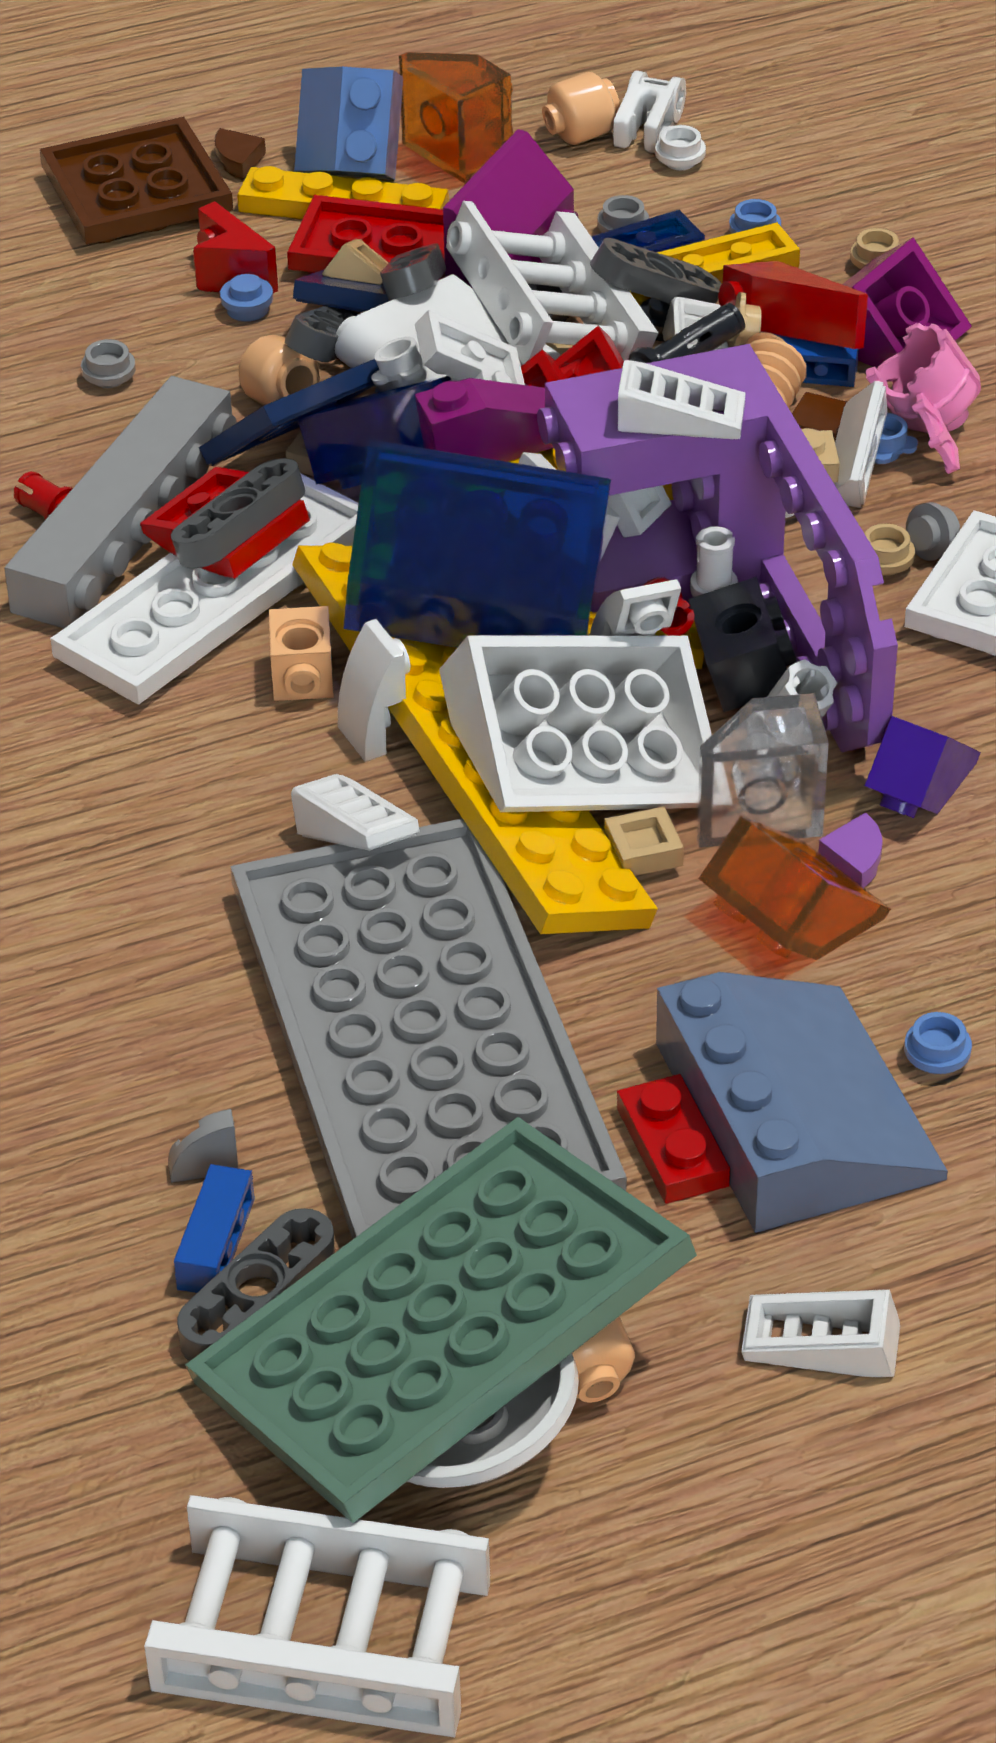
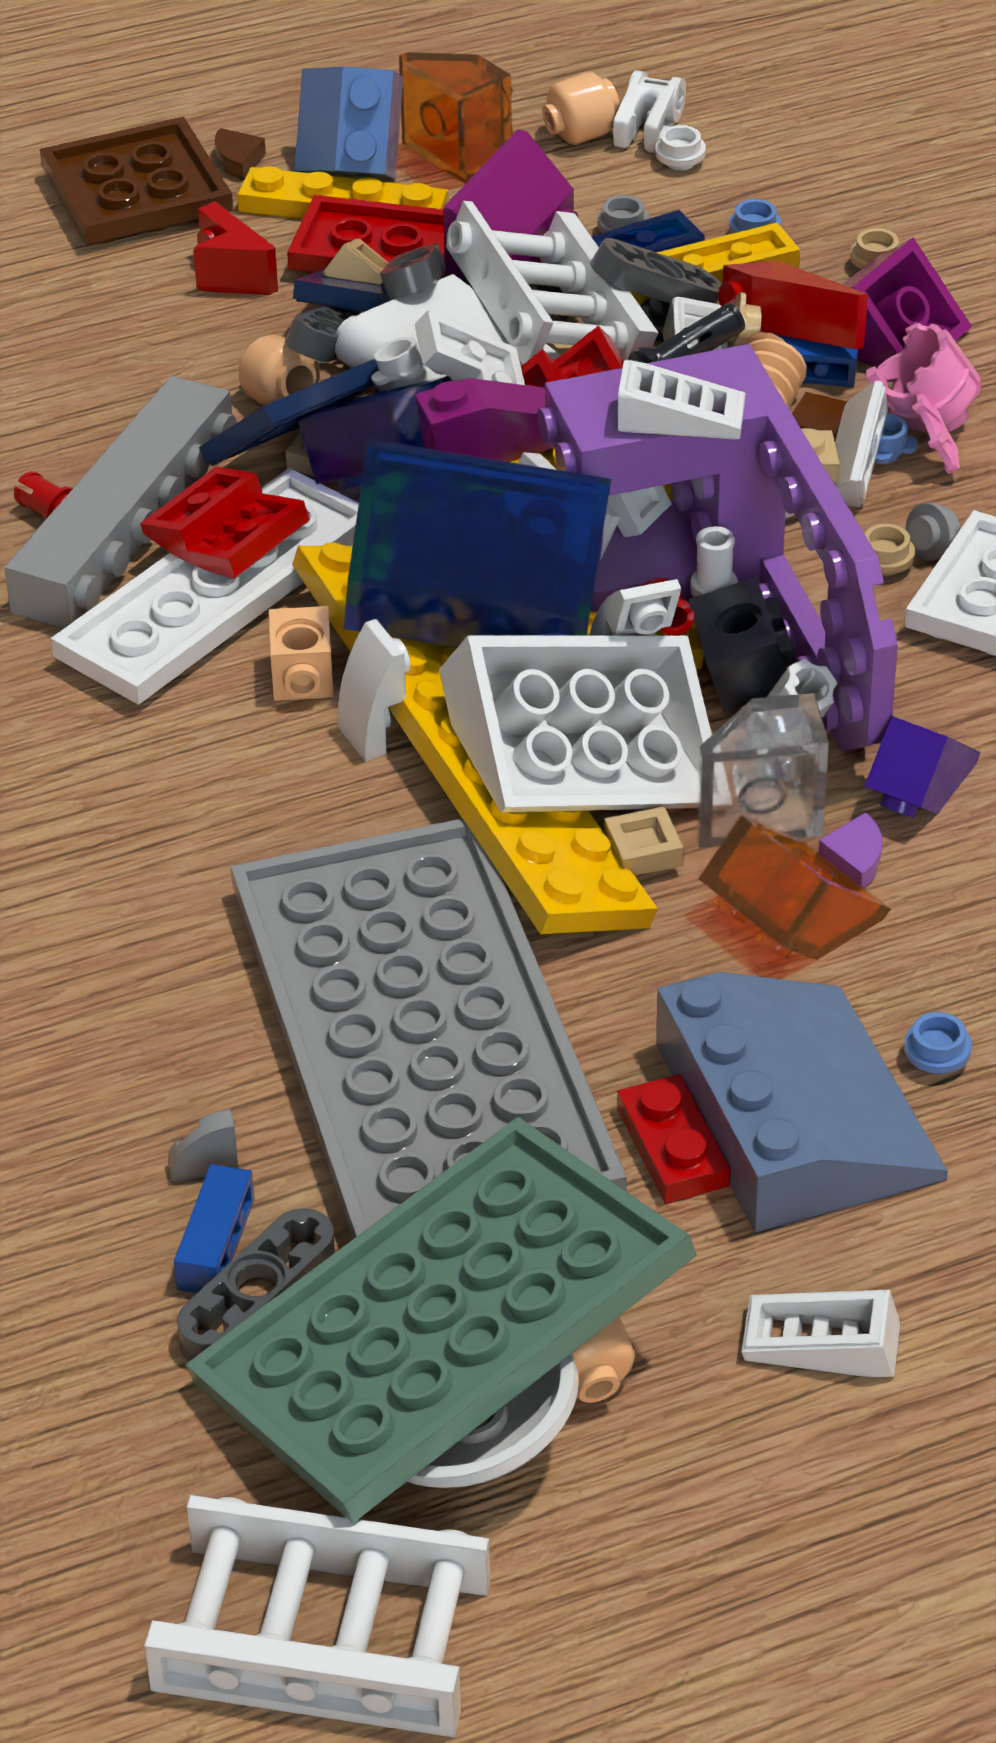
(107, 363): light grey plate -> none
(238, 513): dark grey beam -> none
(246, 297): medium blue plate -> none
(348, 814): white slope -> none

